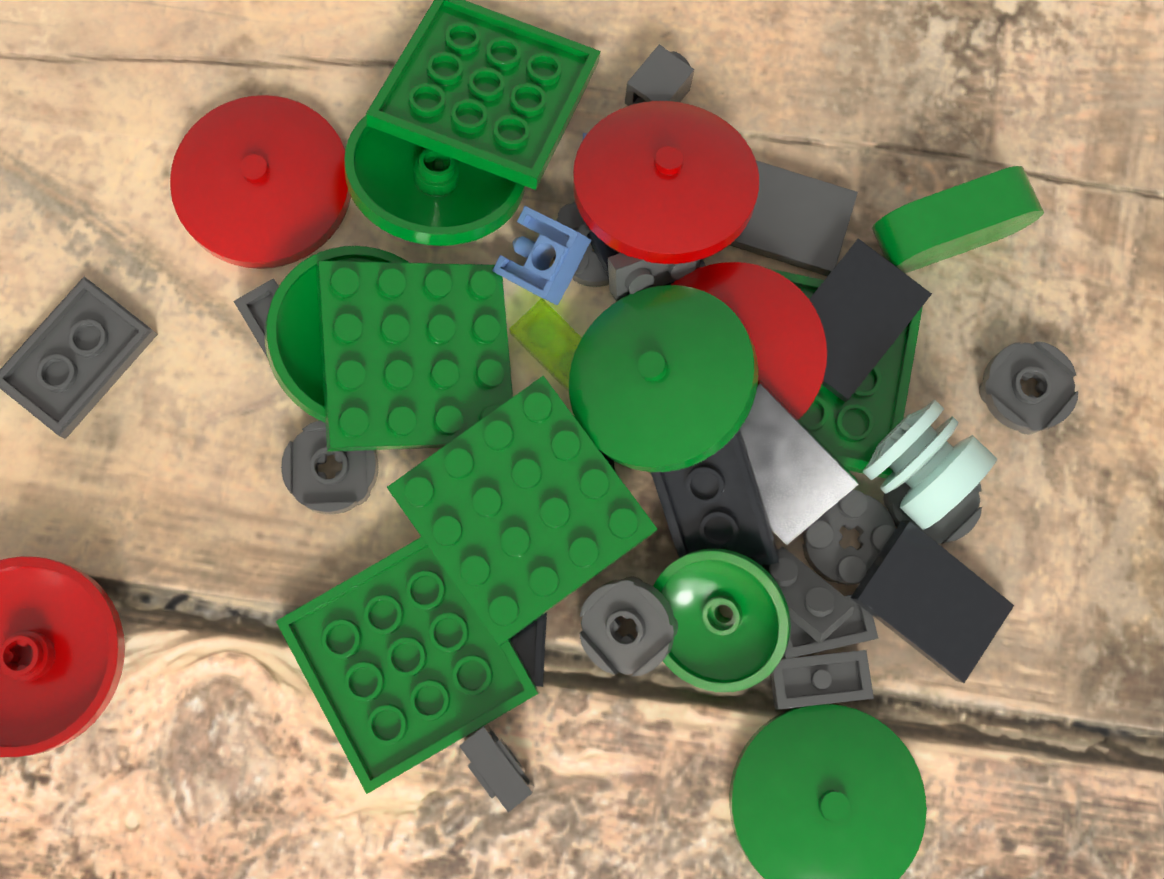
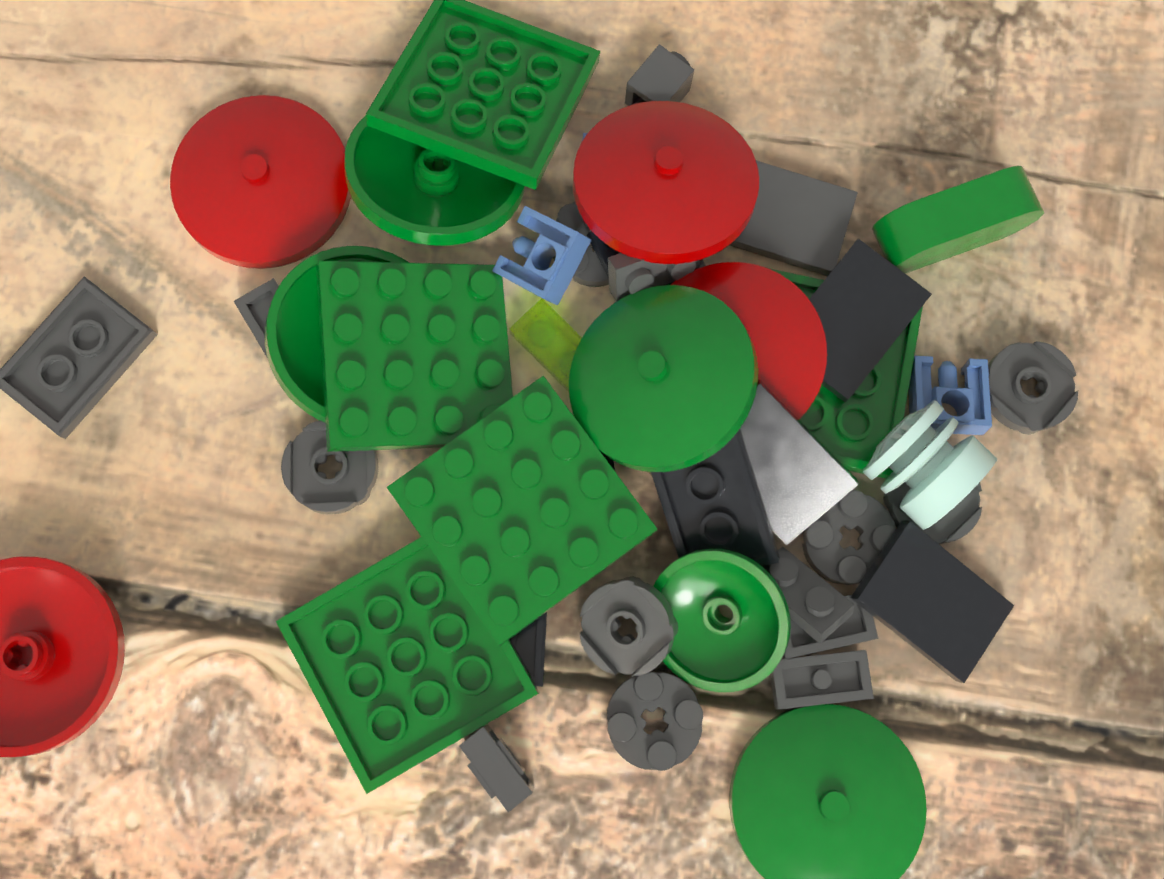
(682, 714): none -> dark grey plate
(970, 403): none -> medium blue brick

